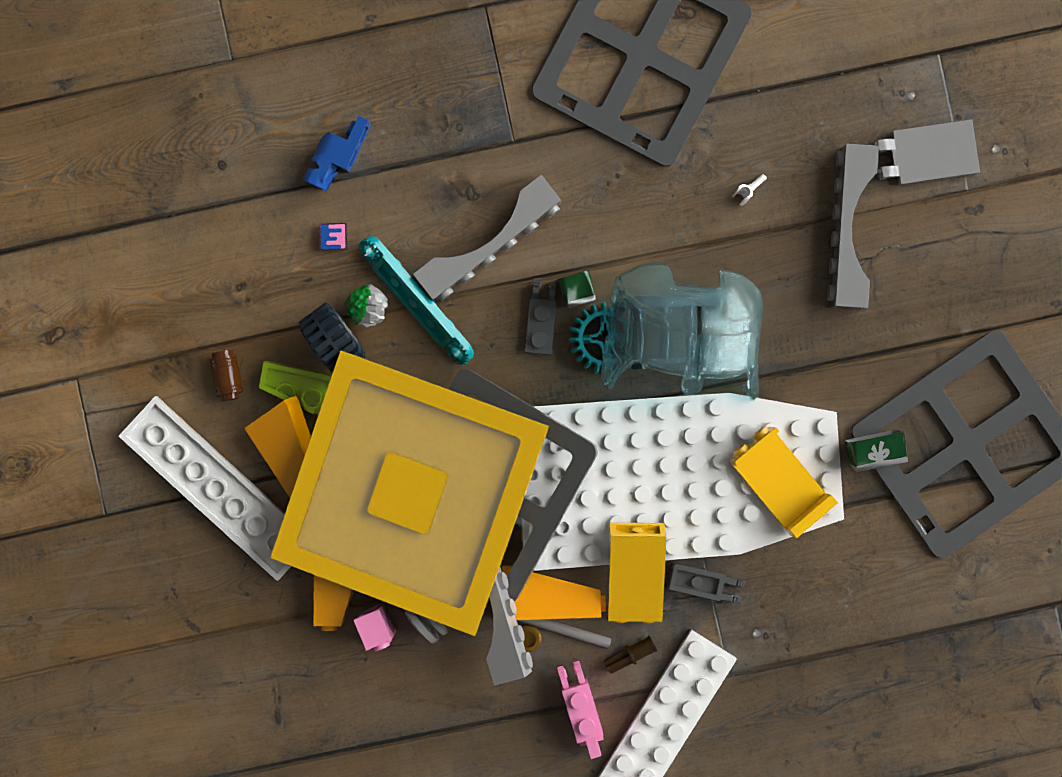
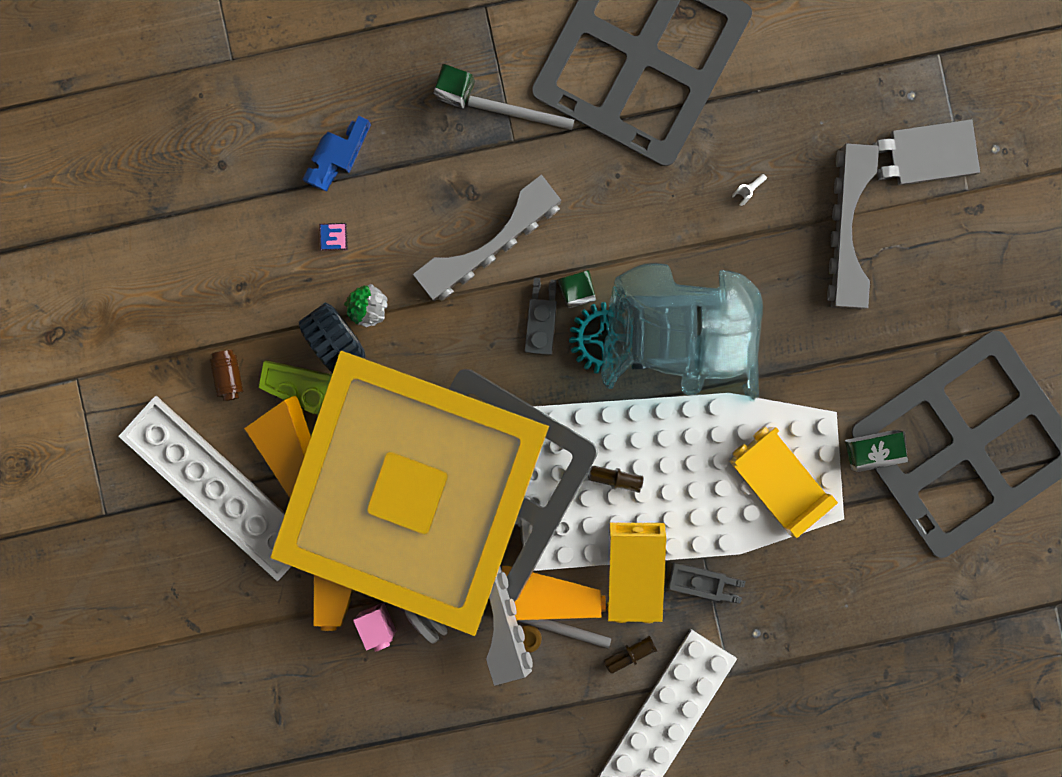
(416, 300): teal plate -> none
(453, 86): none -> dark green piece
(520, 112): none -> light grey bar
(582, 710): bright pink hinge -> none
(616, 478): none -> dark brown axle

